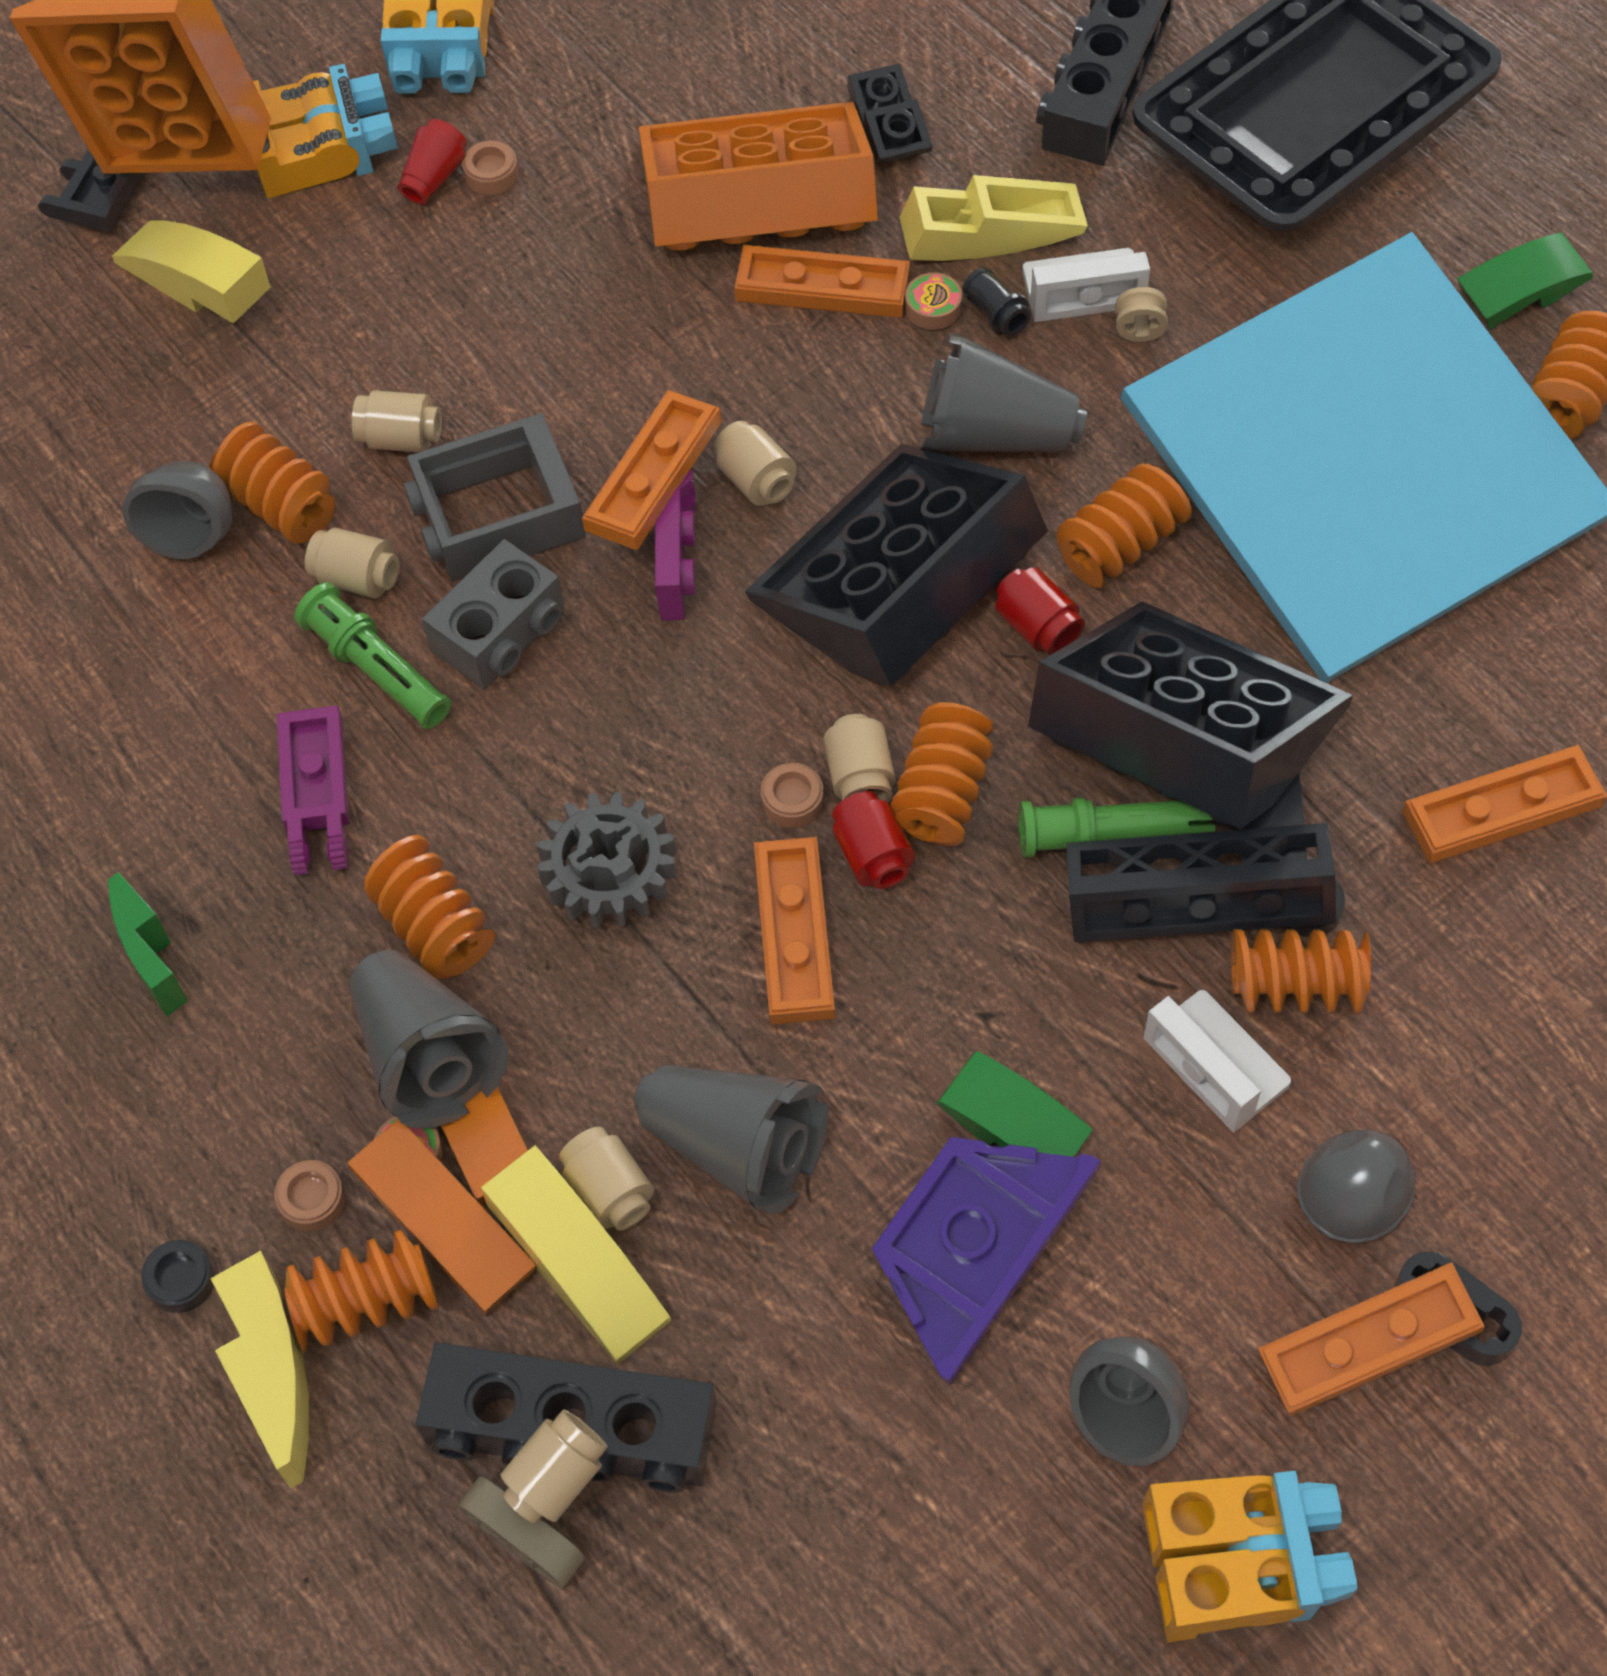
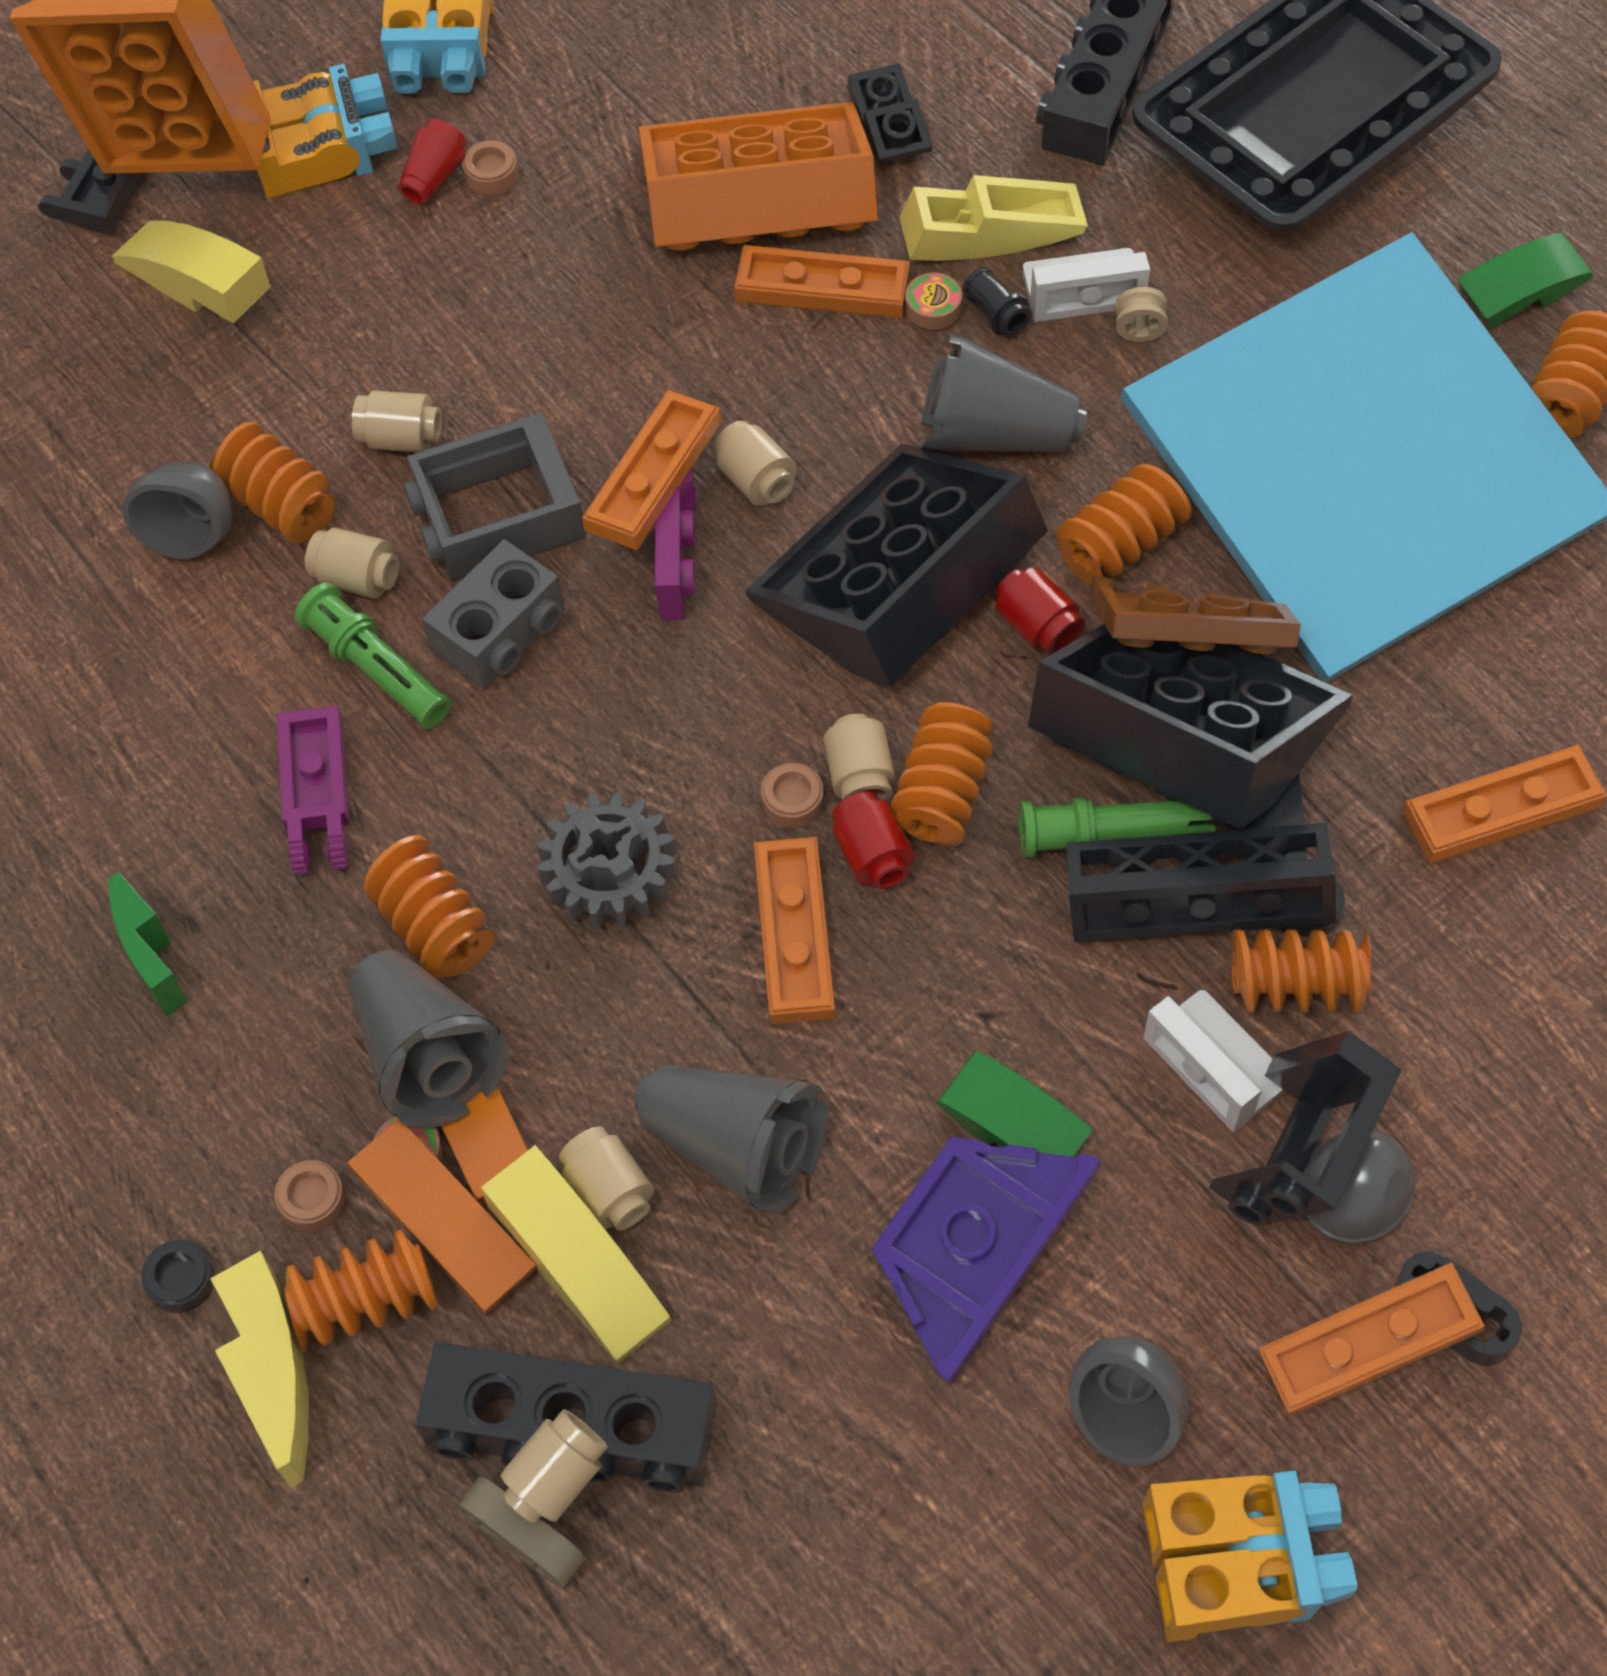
(1170, 616): none -> dark orange wing
(1321, 1078): none -> black panel

